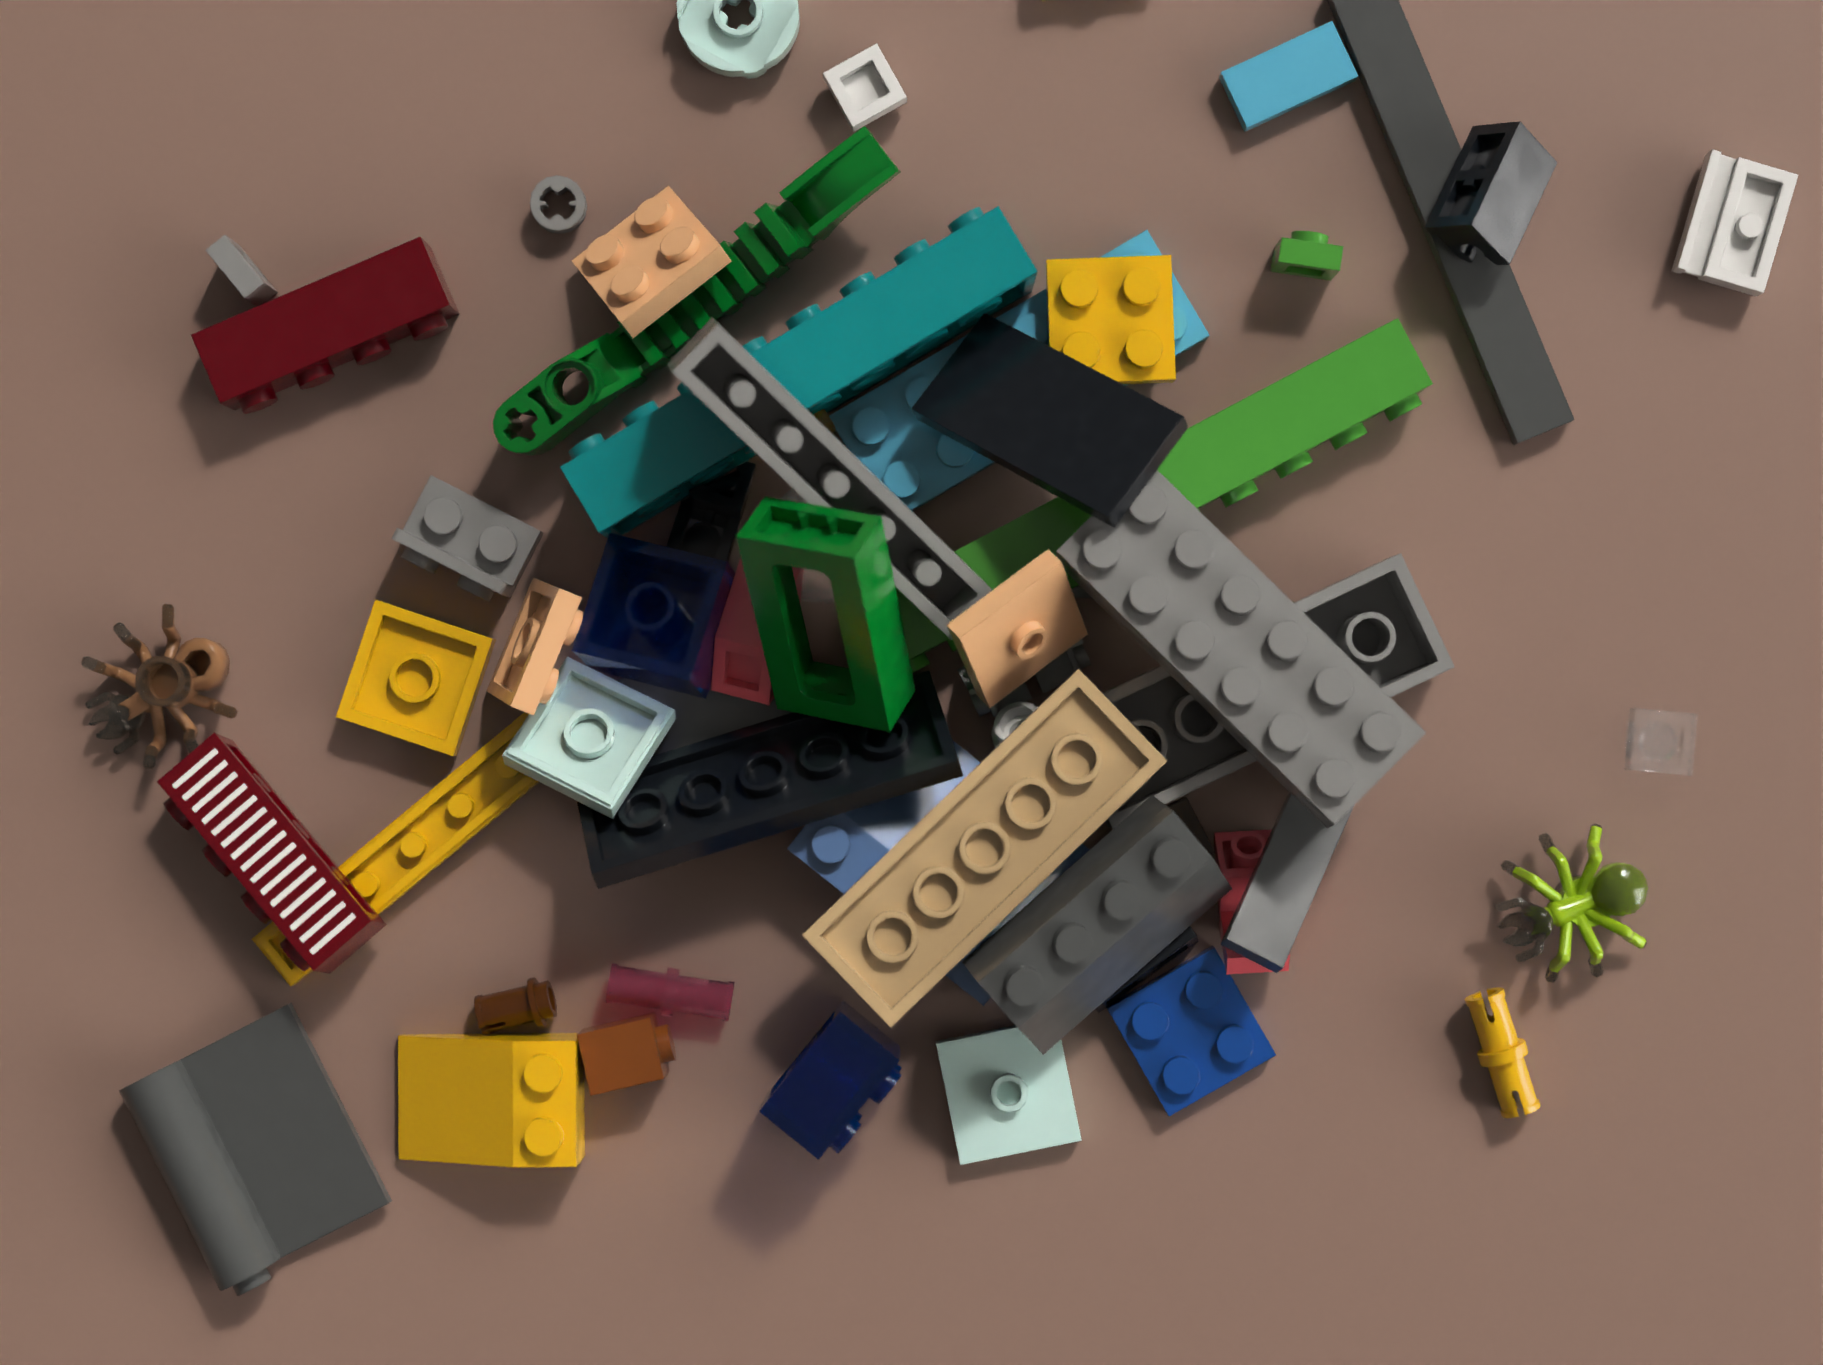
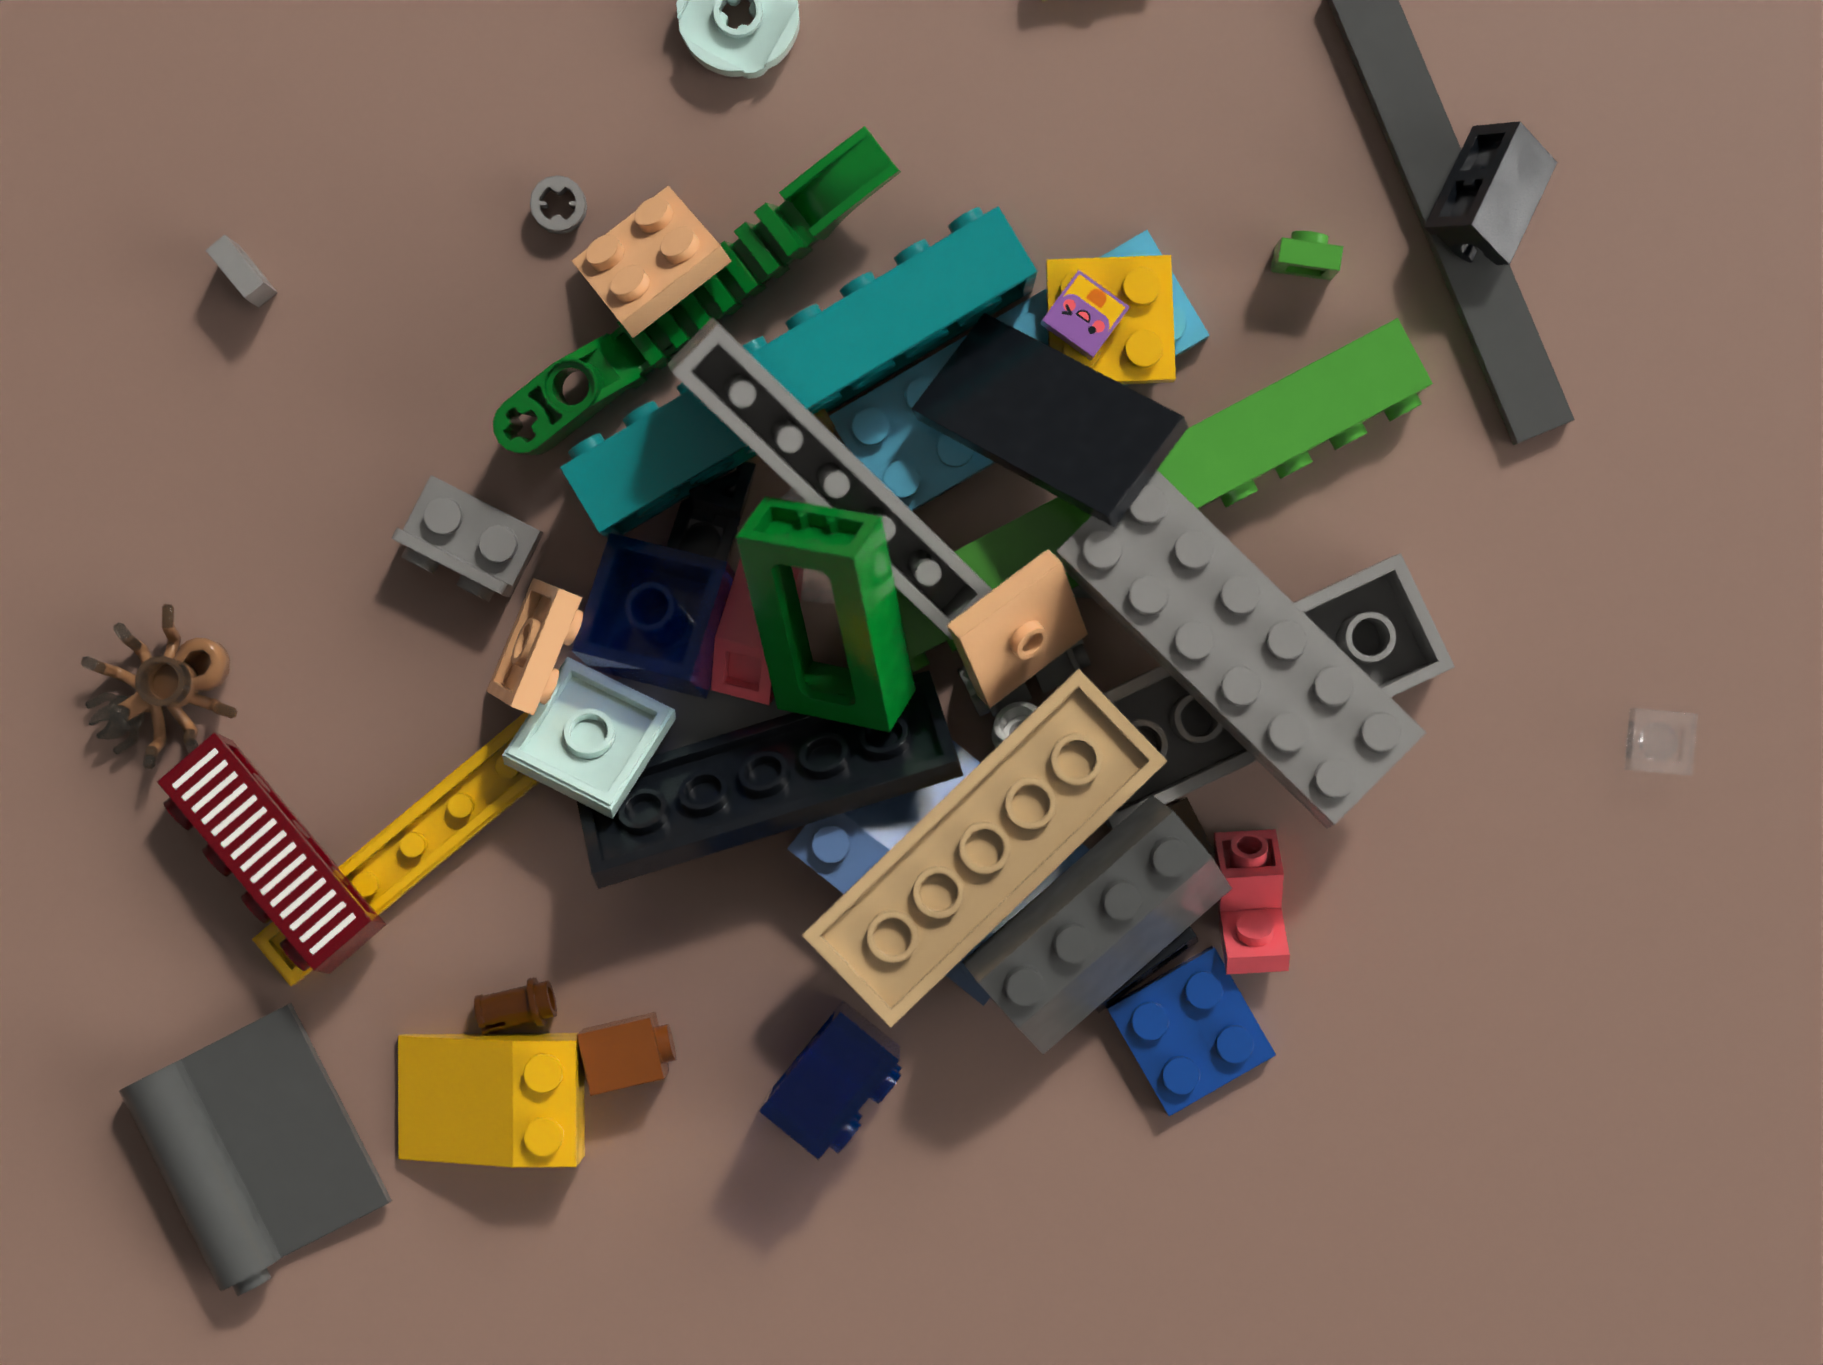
(326, 326): dark red brick -> none
(415, 678): yellow plate -> none
(669, 992): clear pink pin -> none
(865, 87): white plate -> none
(1006, 1094): light aqua plate -> none
(1084, 315): none -> medium lavender tile
(1282, 886): dark grey tile -> none
(1288, 76): medium azure tile -> none
(1502, 1052): yellow pin -> none
(1577, 900): animal -> none
(1735, 223): white plate -> none

